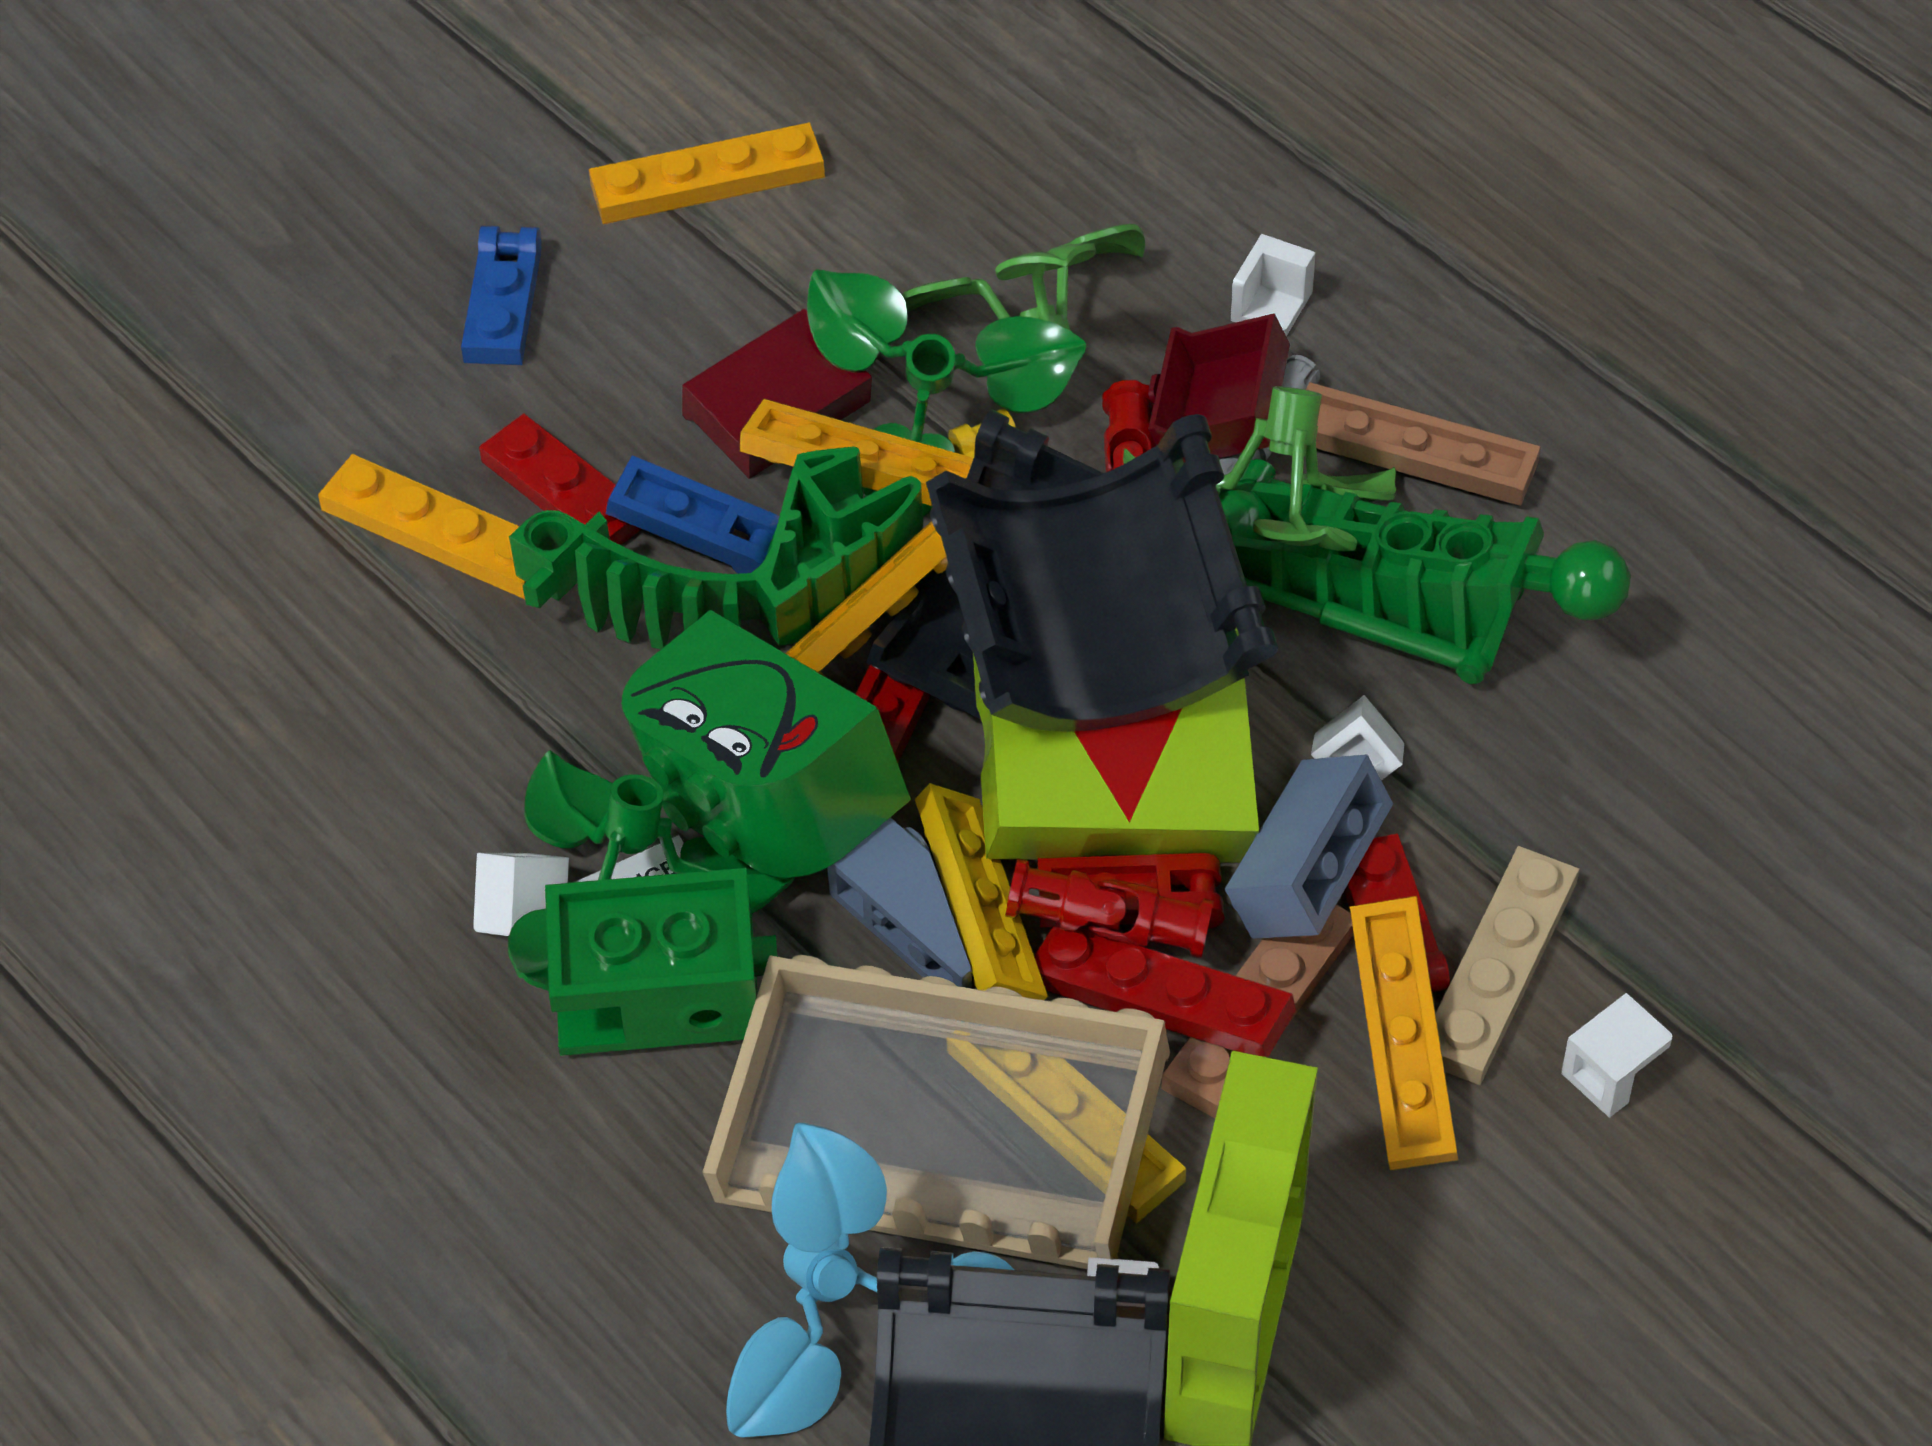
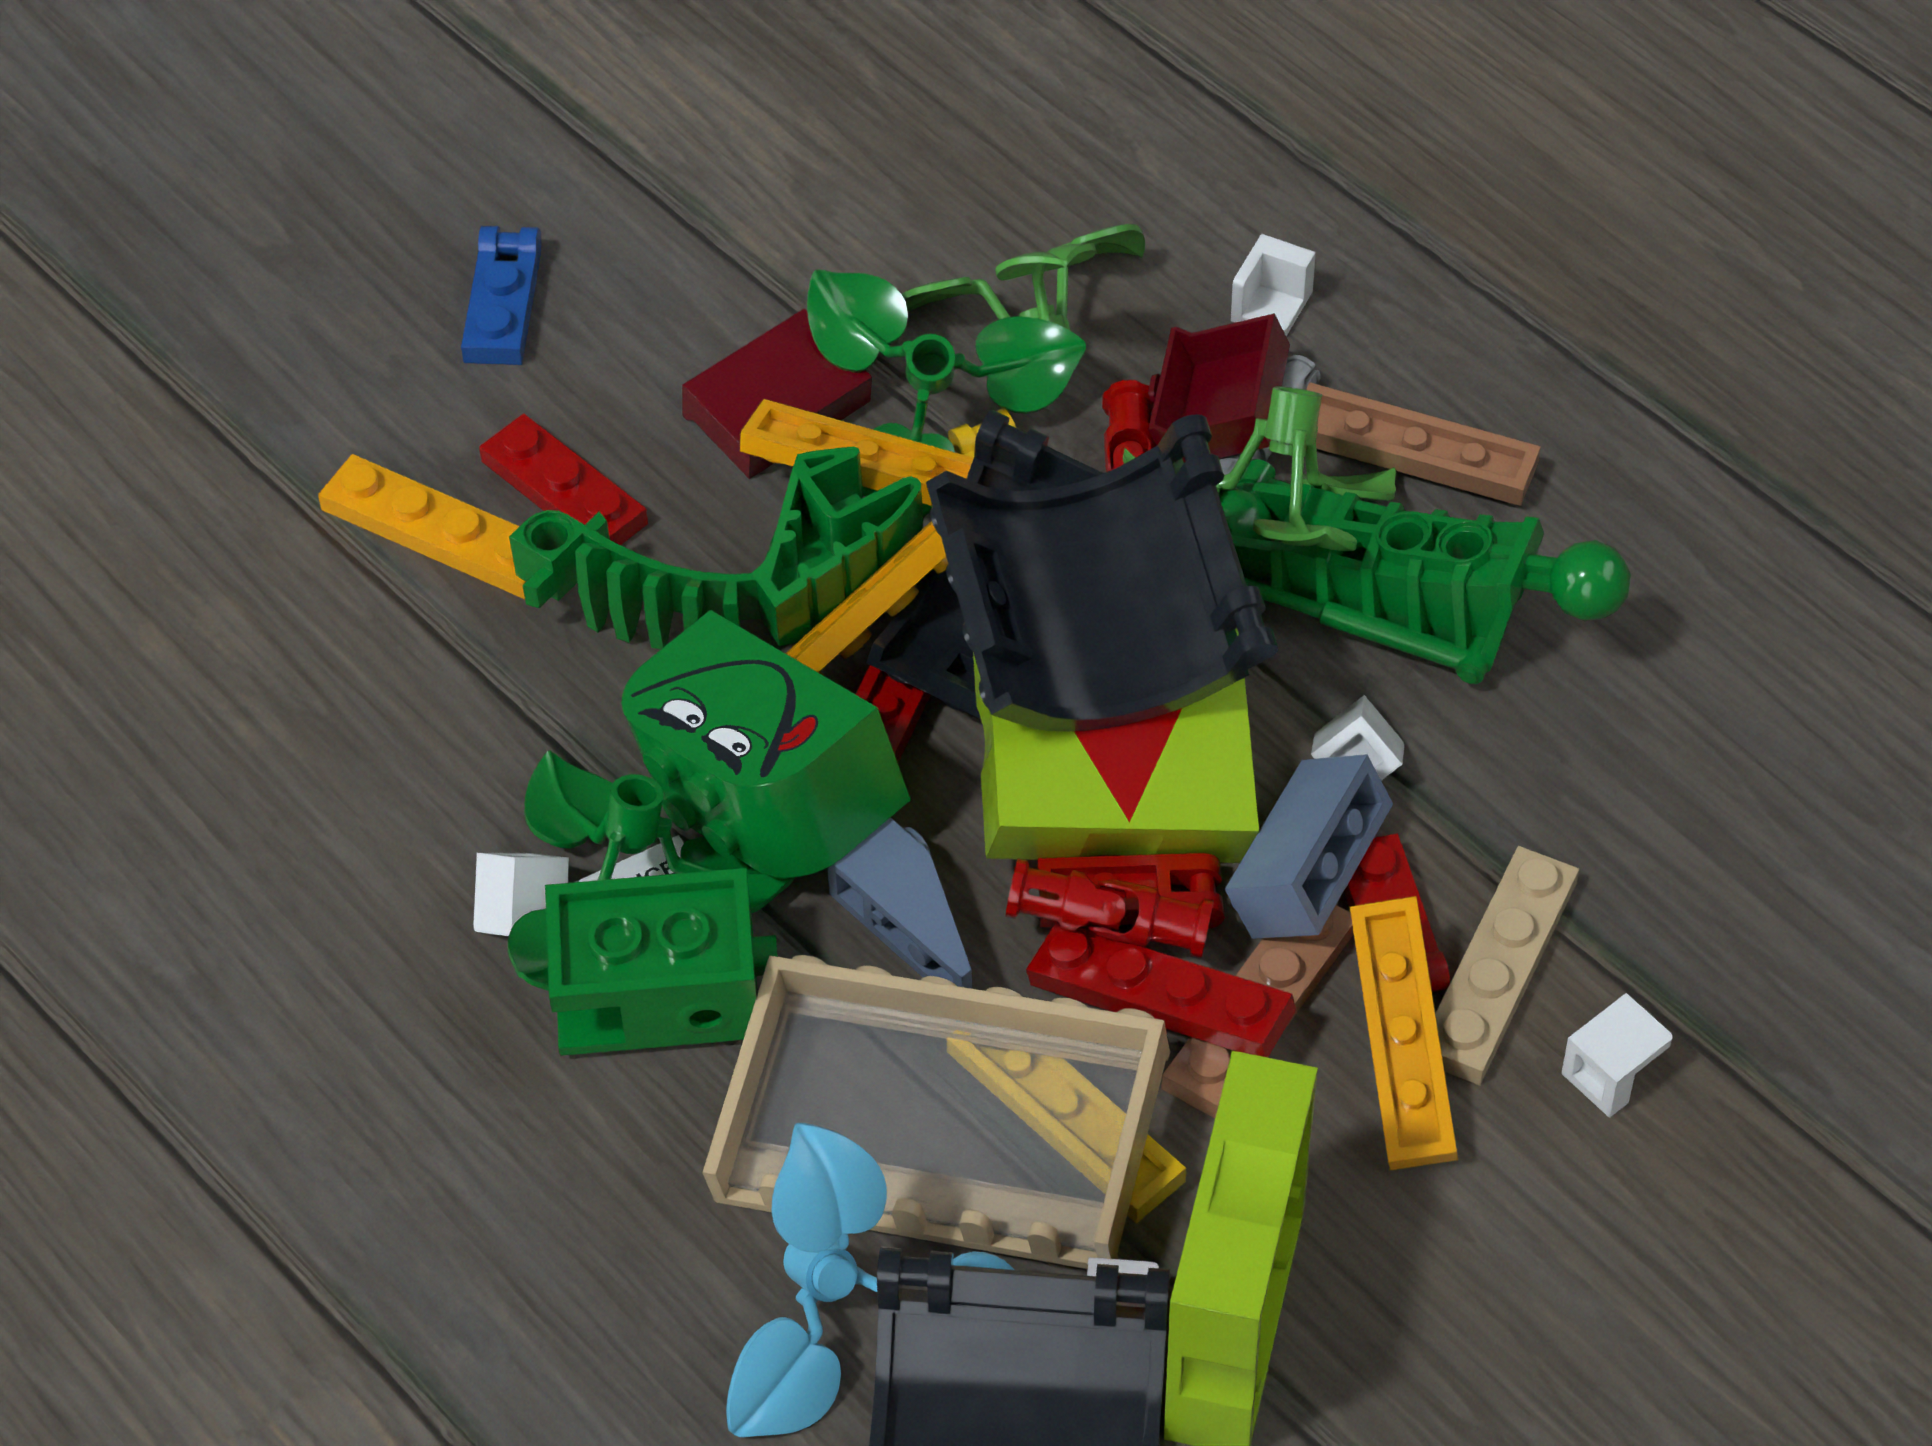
(692, 515): blue plate -> none
(706, 173): light orange plate -> none
(978, 893): yellow plate -> none

